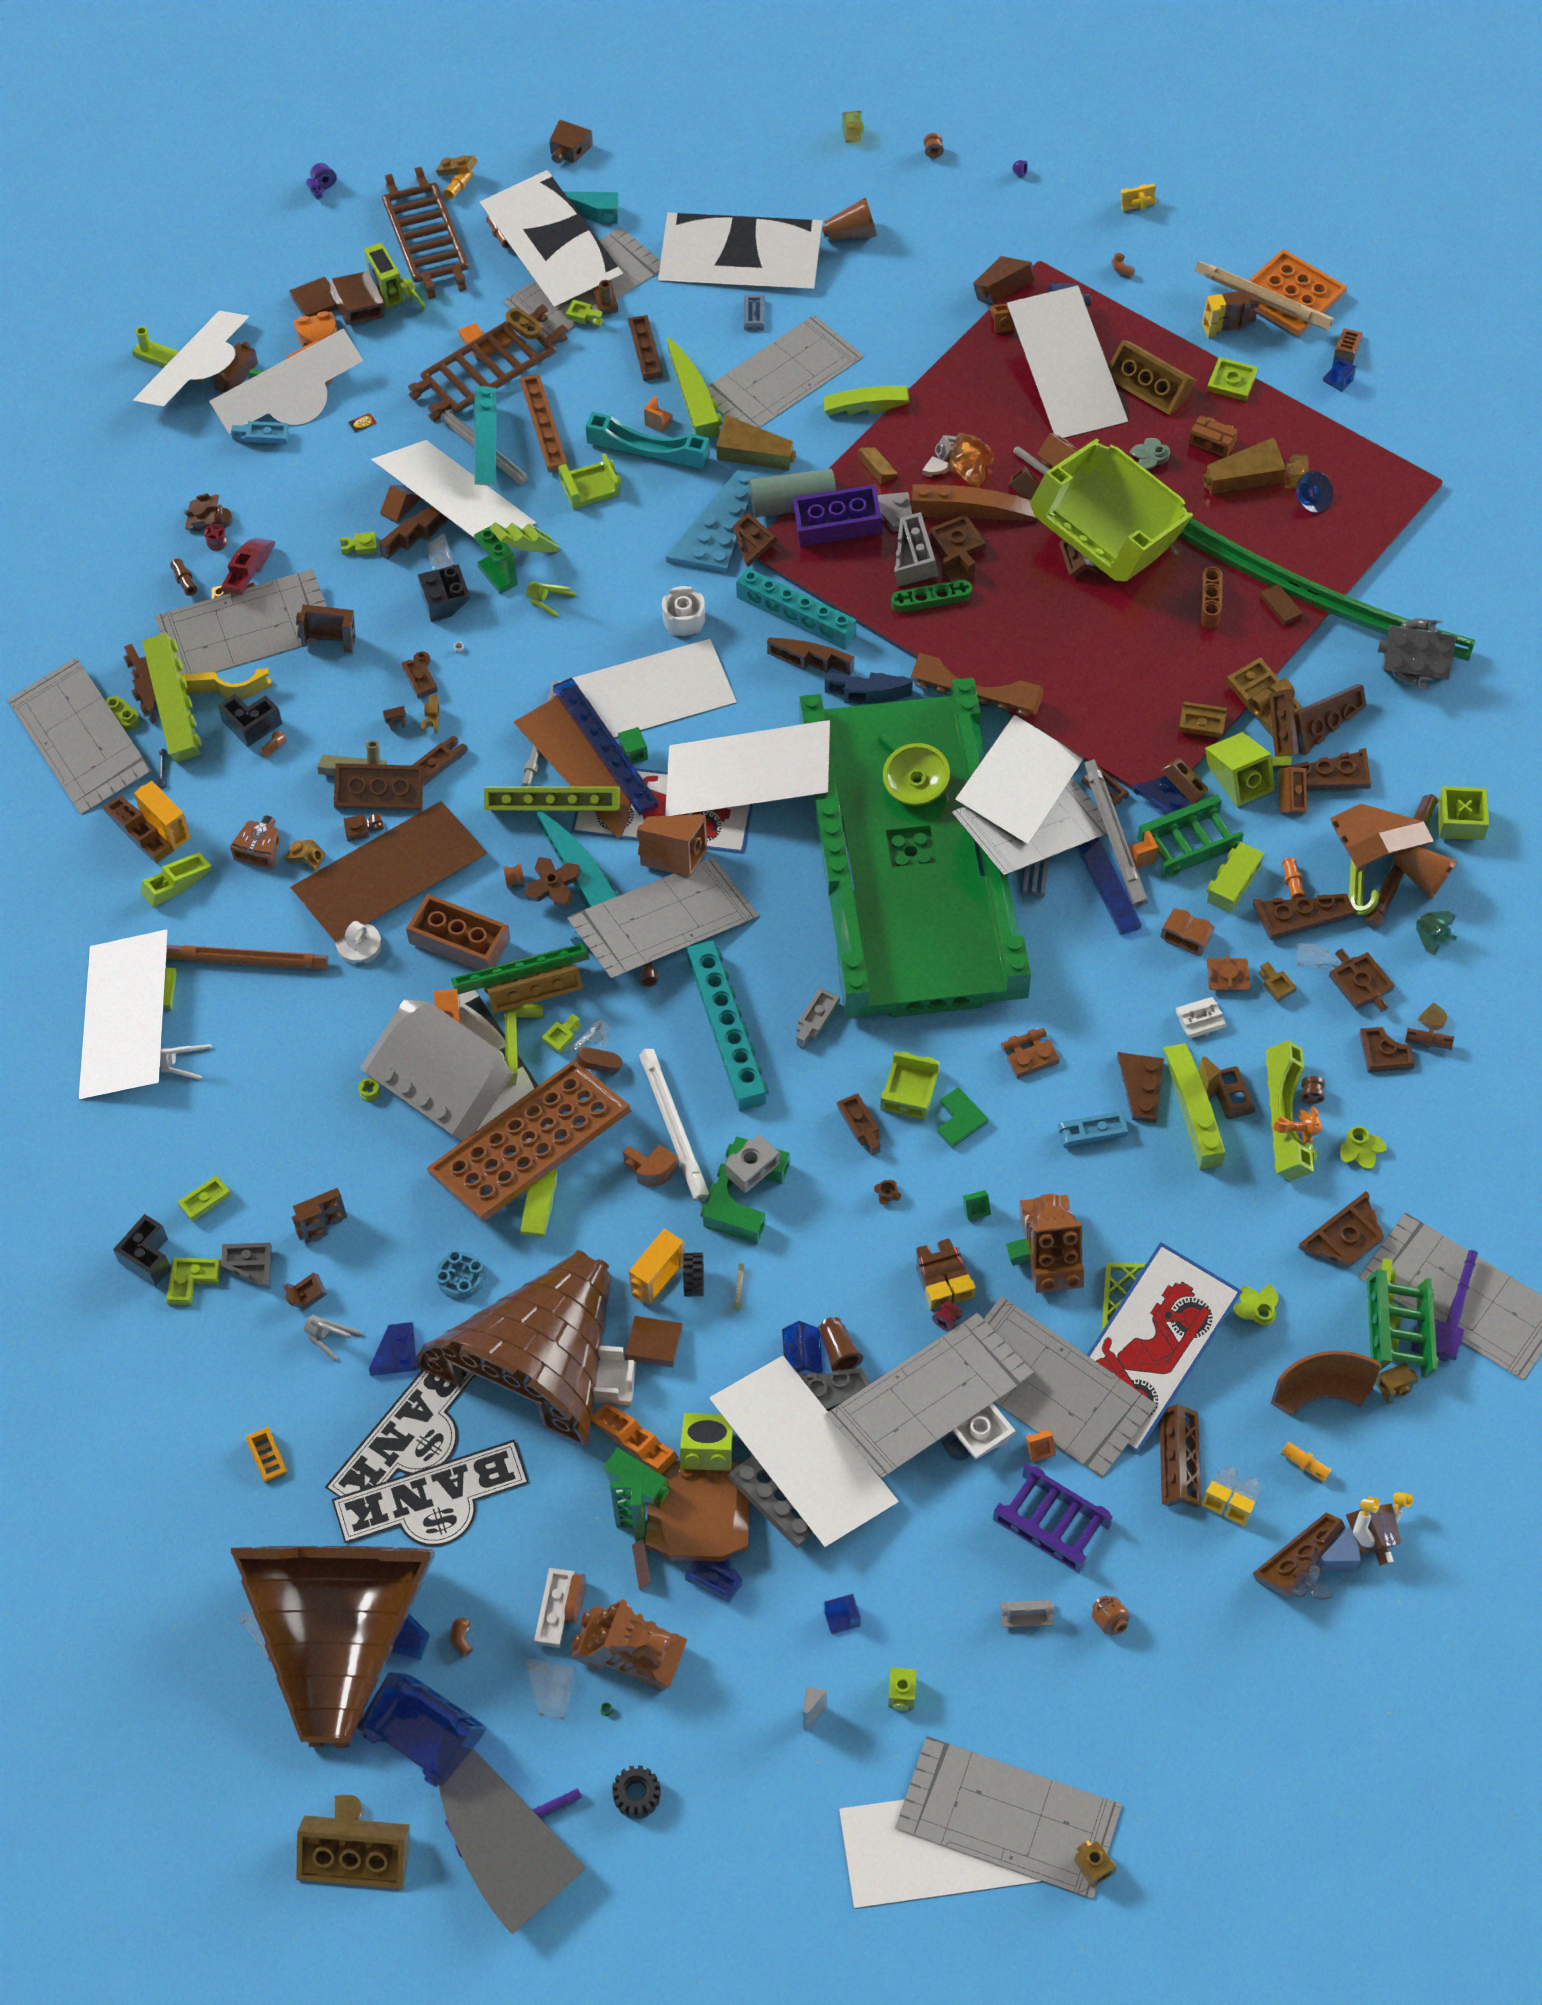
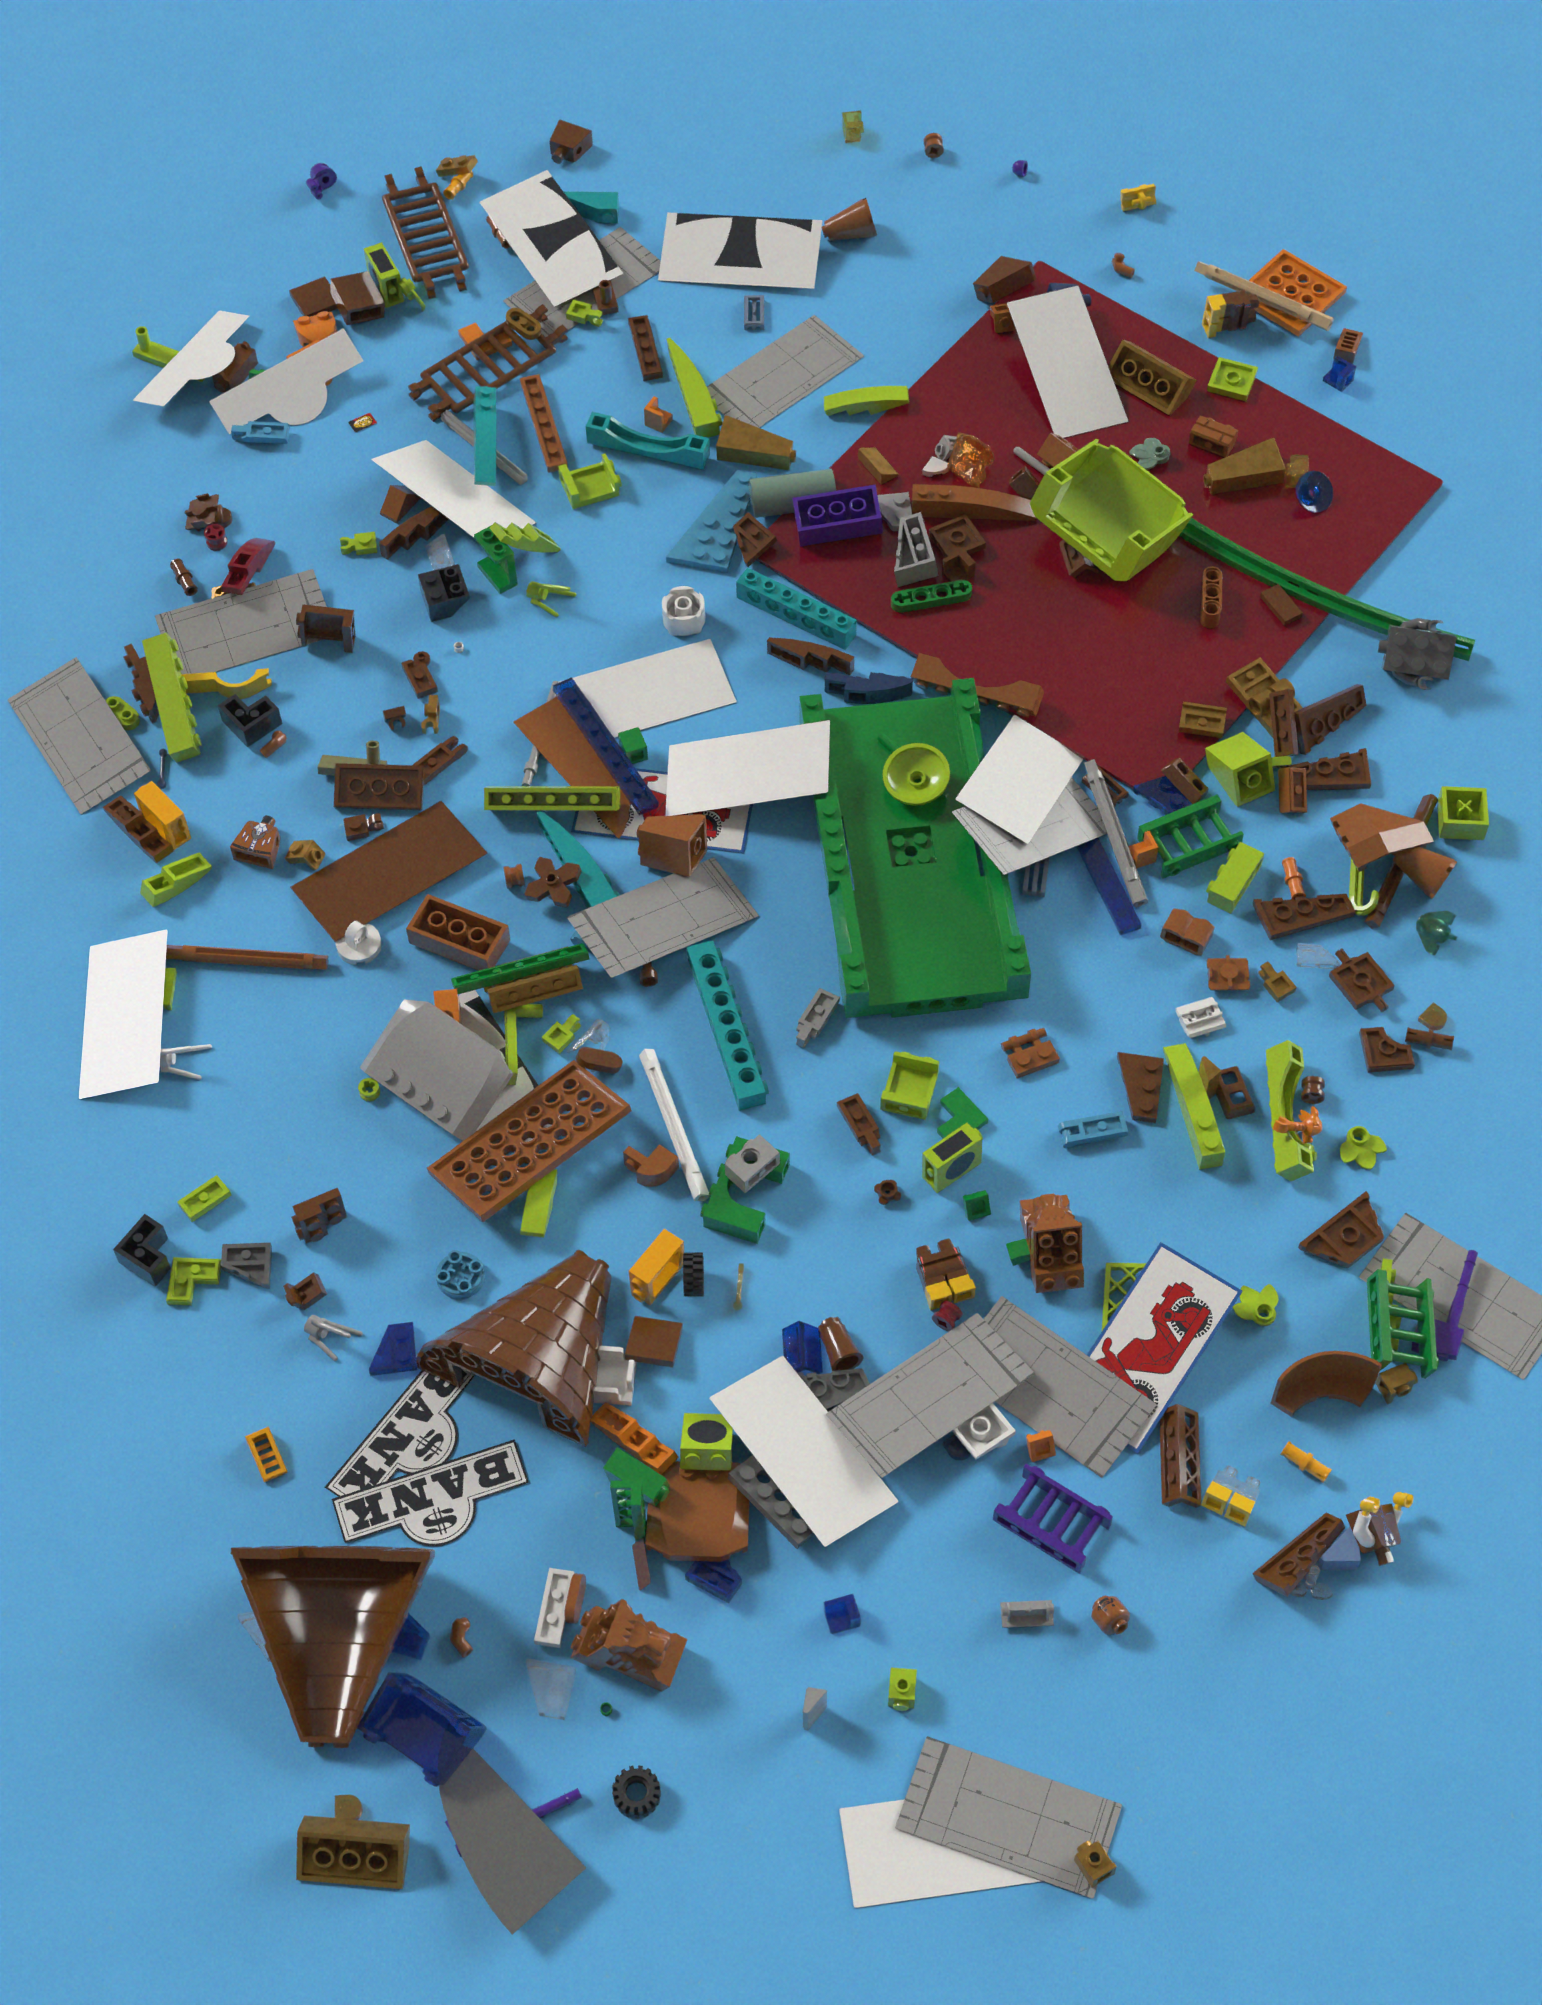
(952, 1157): none -> lime brick

